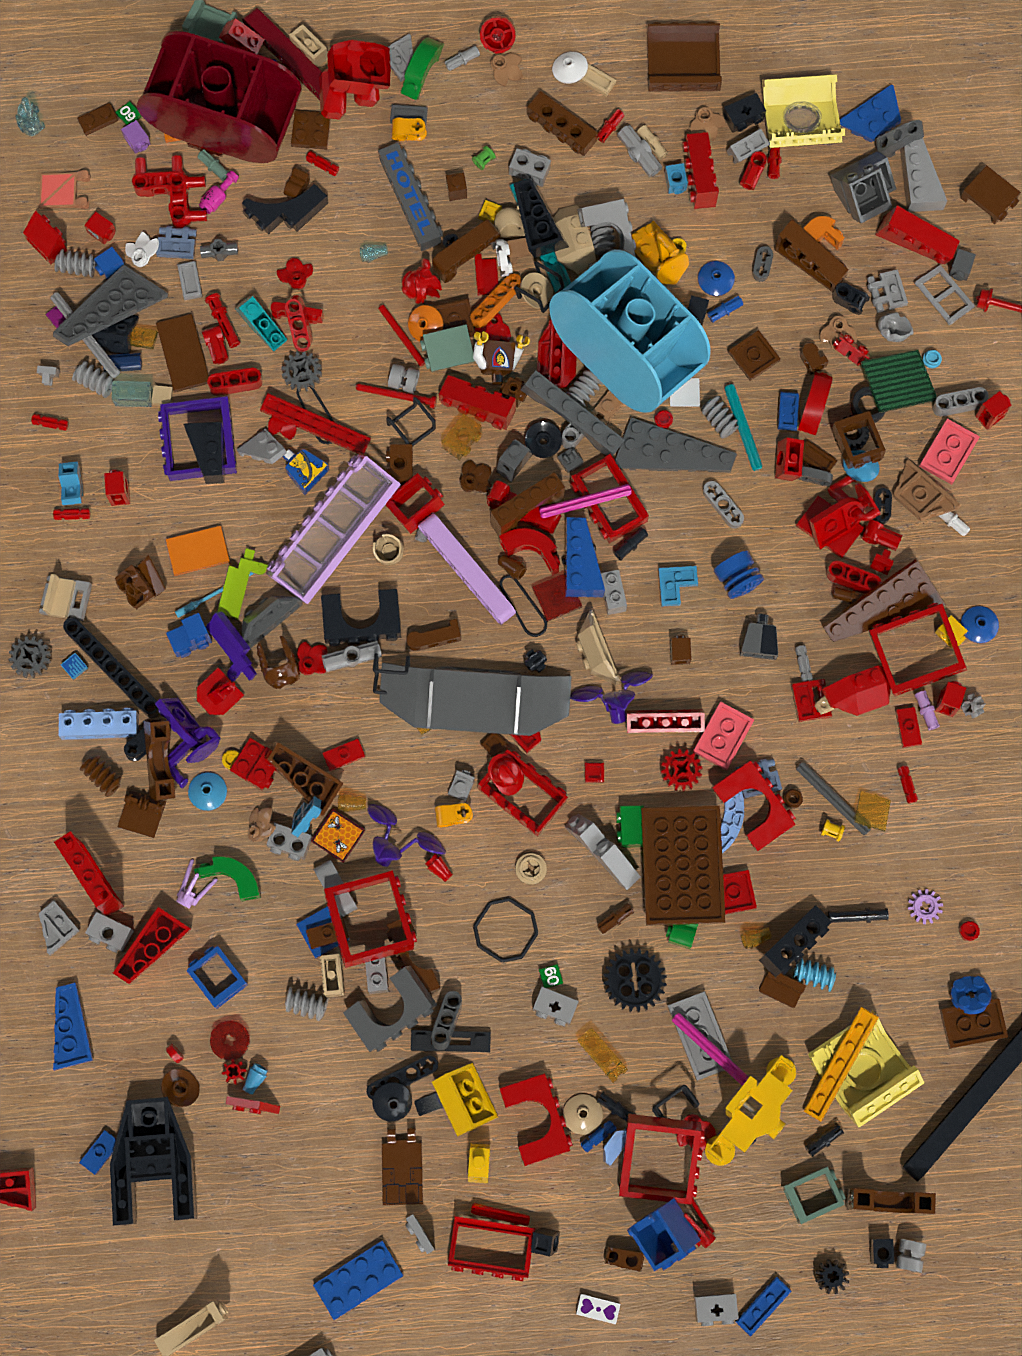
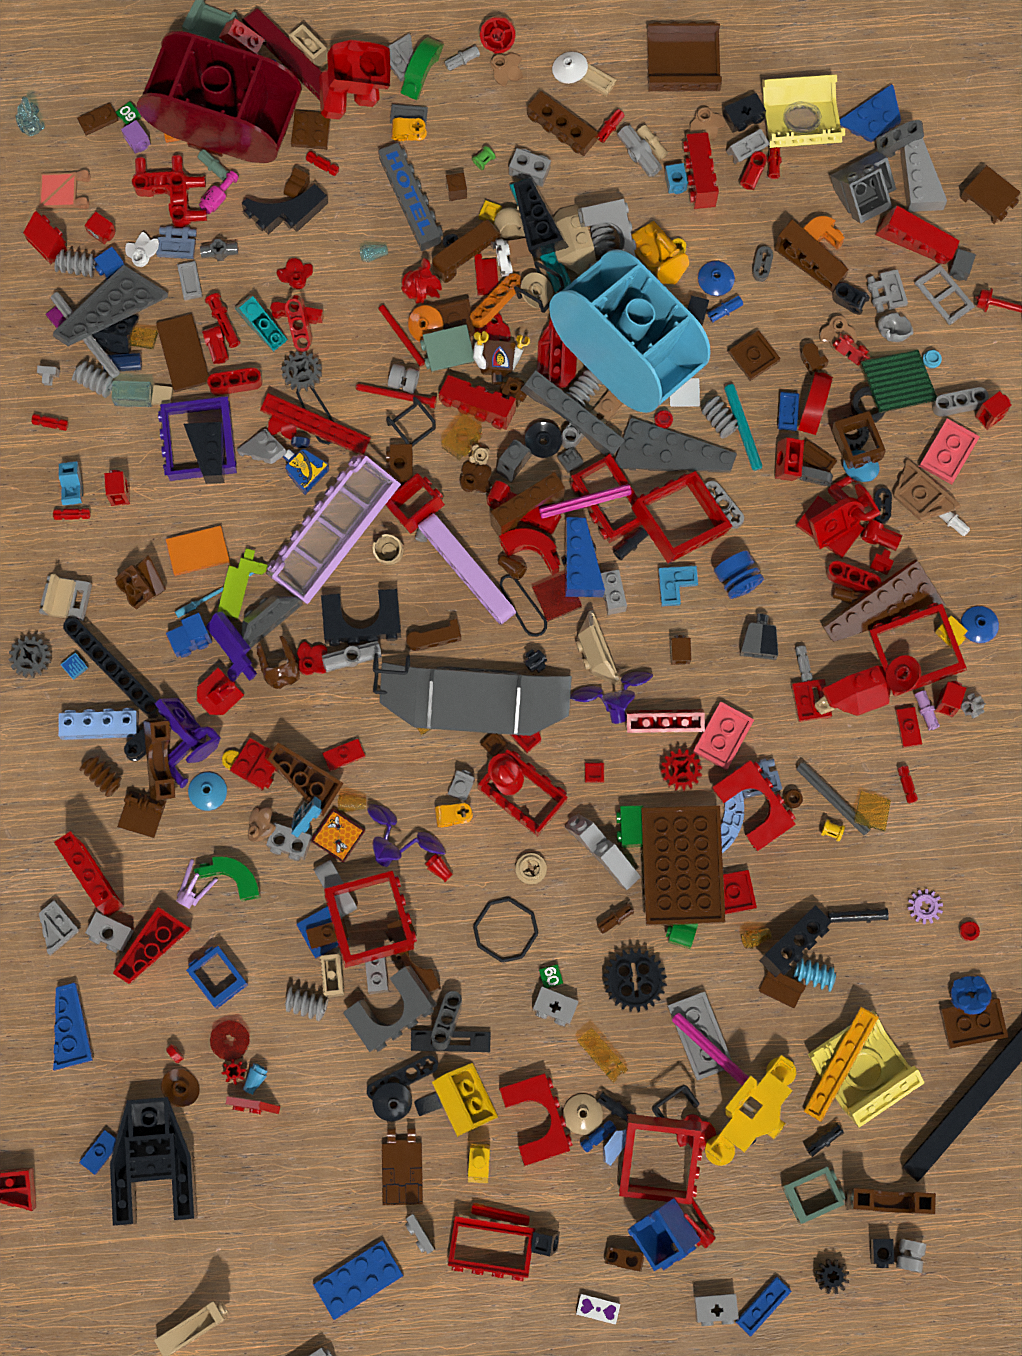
(300, 442): none -> dark blue tile
(482, 460): none -> tan plate
(706, 501): none -> red window
(897, 671): none -> red dish

